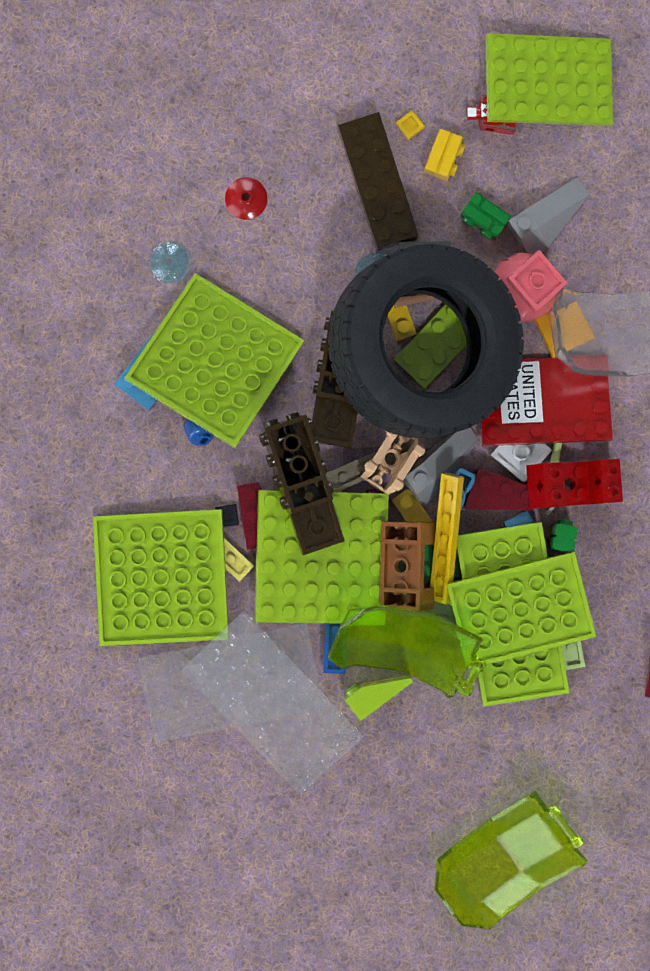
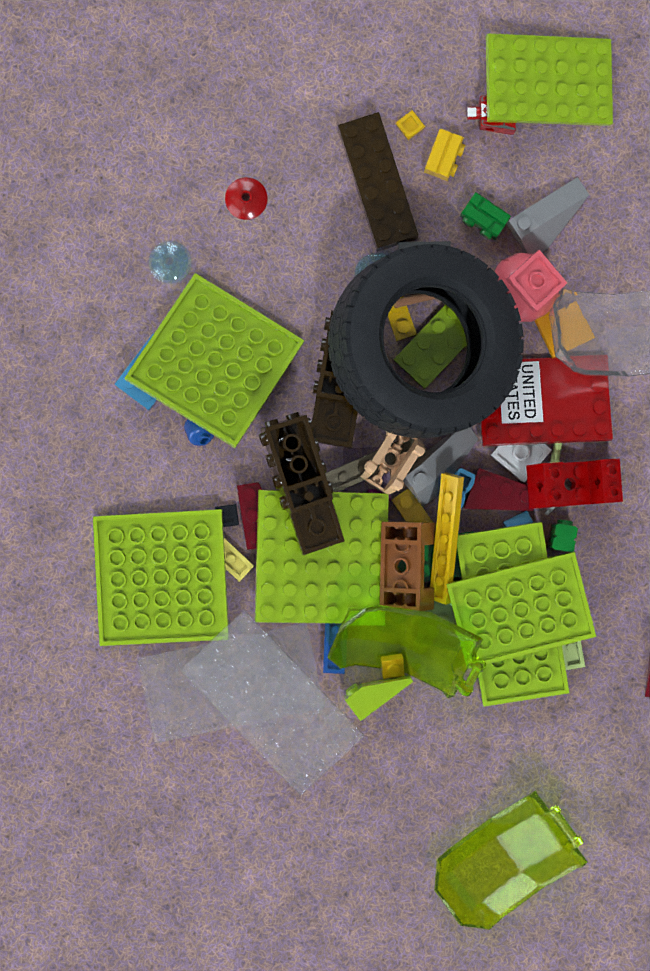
(392, 666): none -> yellow plate

